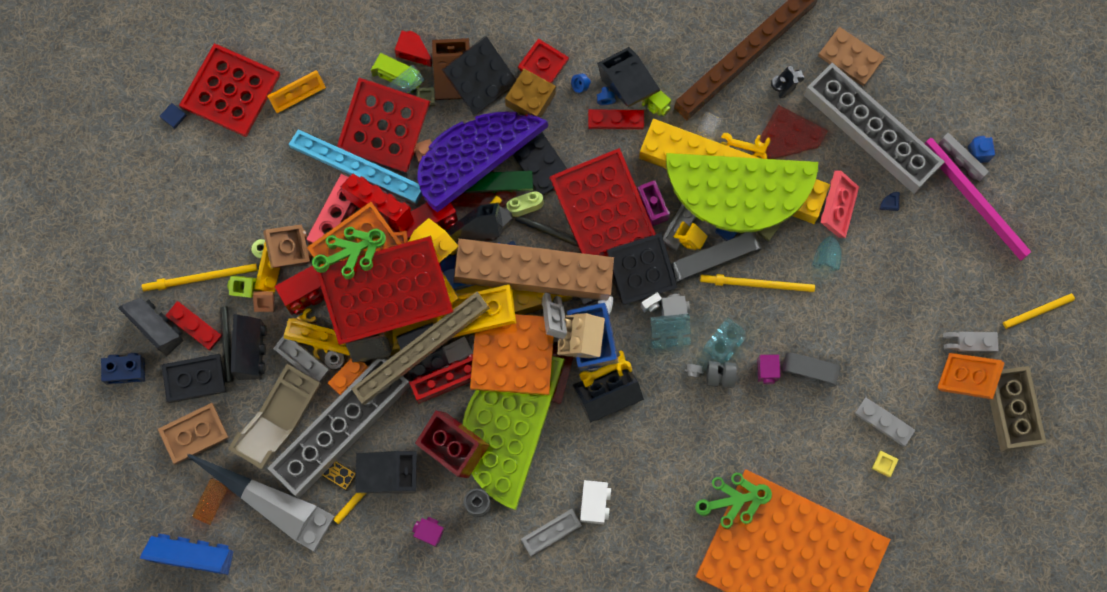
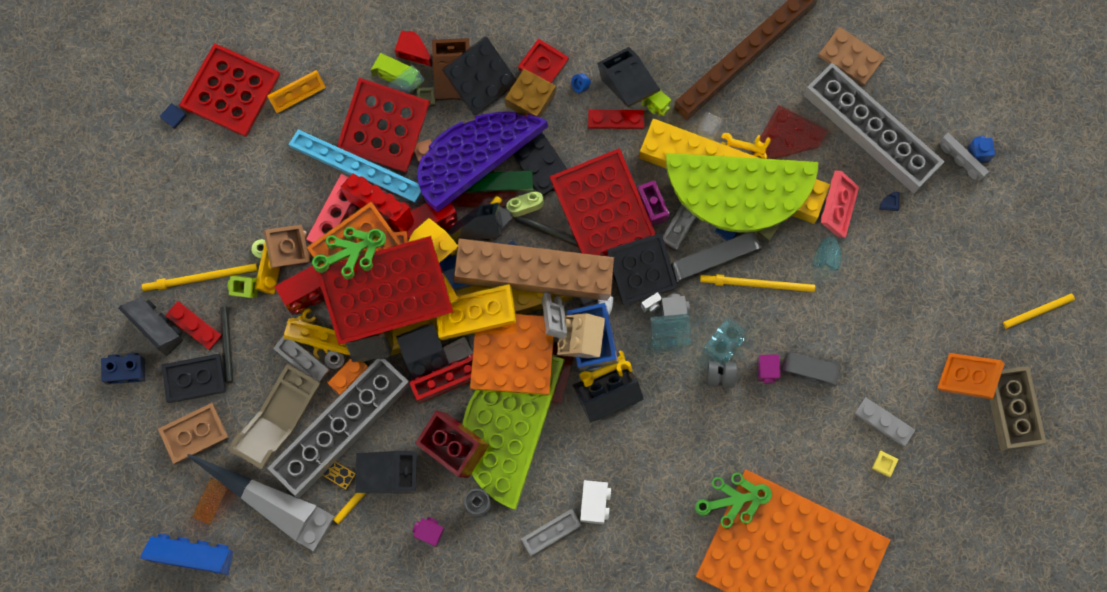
(248, 347): black slope -> none
(263, 301): nougat plate -> none
(420, 348): dark tan plate -> none
(606, 97): blue tile -> none
(690, 237): yellow window -> none
(694, 370): light grey plate -> none
(787, 81): black hips -> none
(972, 341): light grey hinge -> none
(979, 202): dark pink tile -> none

